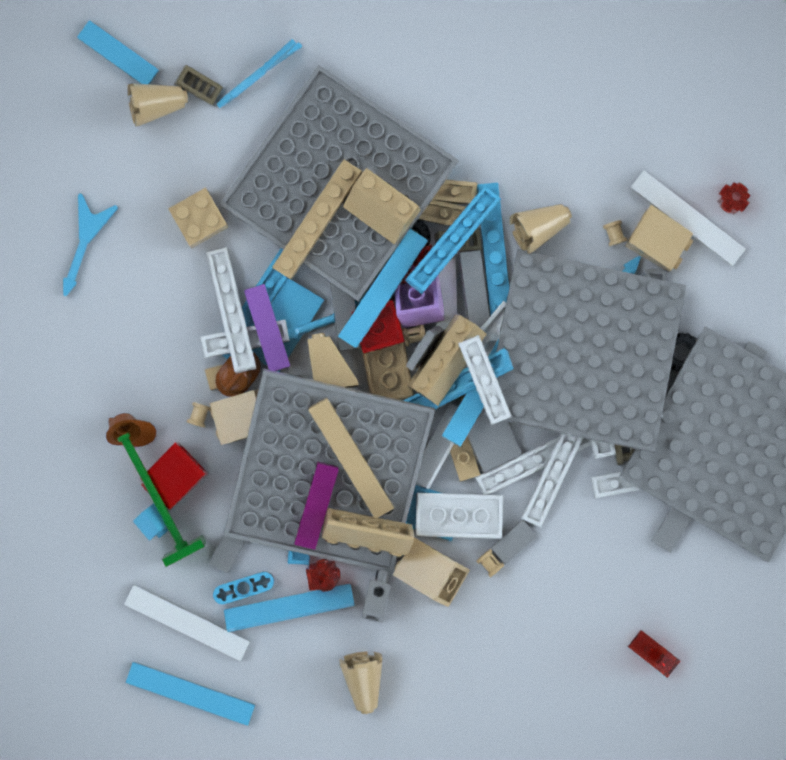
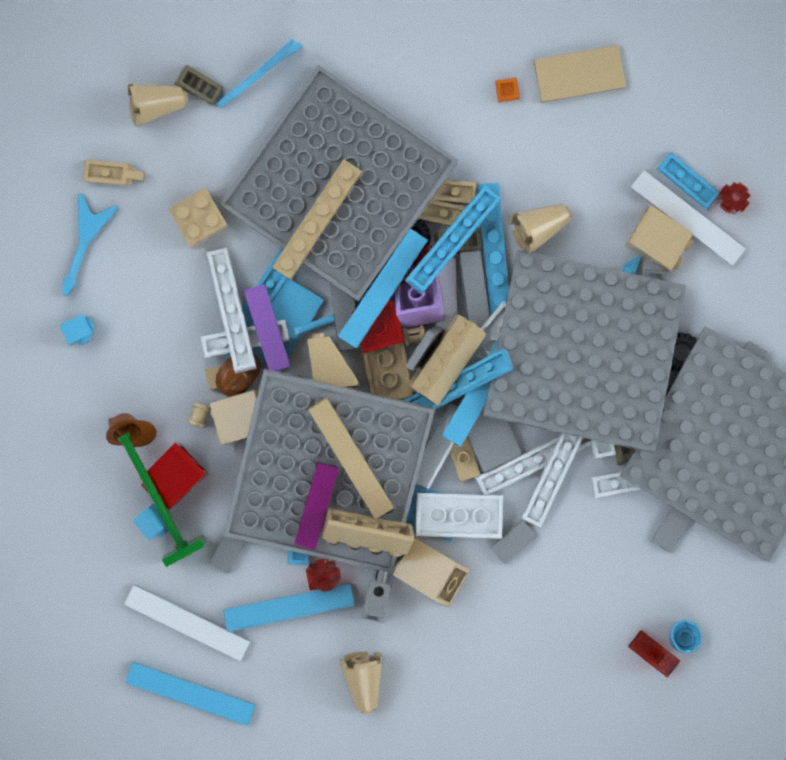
(78, 330): none -> medium azure brick
(111, 173): none -> tan hinge
(117, 53): medium azure tile -> none
(226, 587): medium azure beam -> none
(381, 206): tan slope -> none
(485, 380): white tile -> none
(490, 563): tan bush -> none
(507, 90): none -> orange tile
(579, 73): none -> tan tile
(615, 233): tan bush -> none
(685, 636): none -> medium azure hair
(688, 181): none -> medium azure tile

